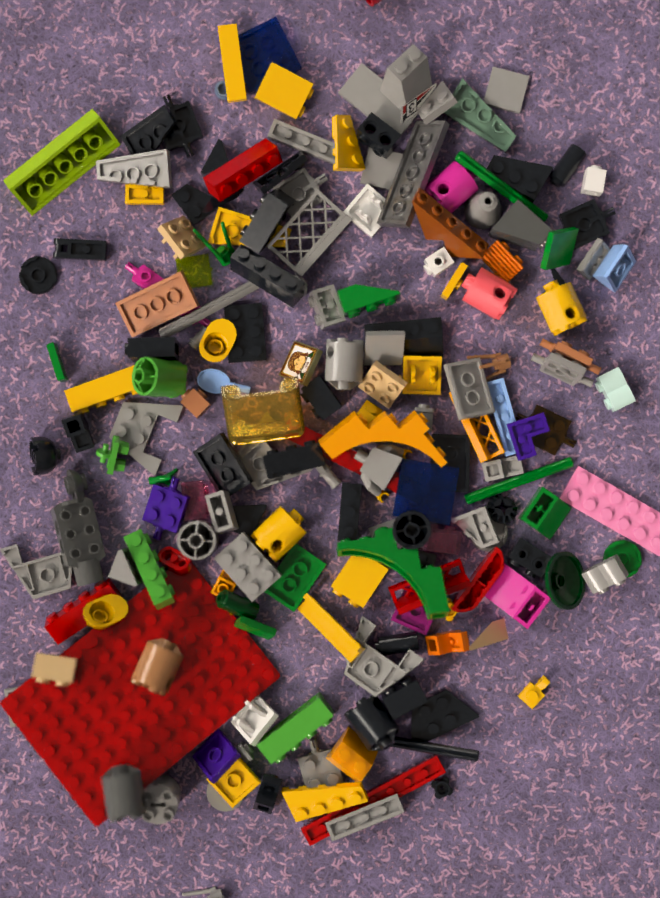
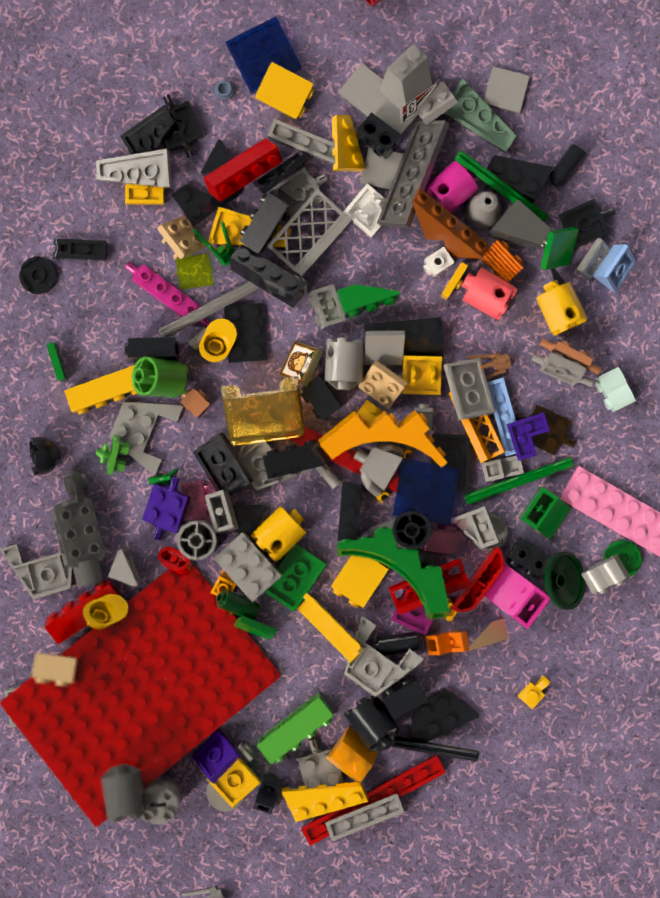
(61, 162): lime slope -> none
(78, 430): black brick -> none
(149, 570): bright green brick -> none
(157, 304): nougat plate -> none
(157, 666): medium nougat cylinder -> none
(212, 380): light blue piece -> none
(232, 63): yellow tile -> none
(254, 719): white plate -> none
(439, 793): black plate -> none
(497, 514): black gear -> none
(593, 181): white brick -> none

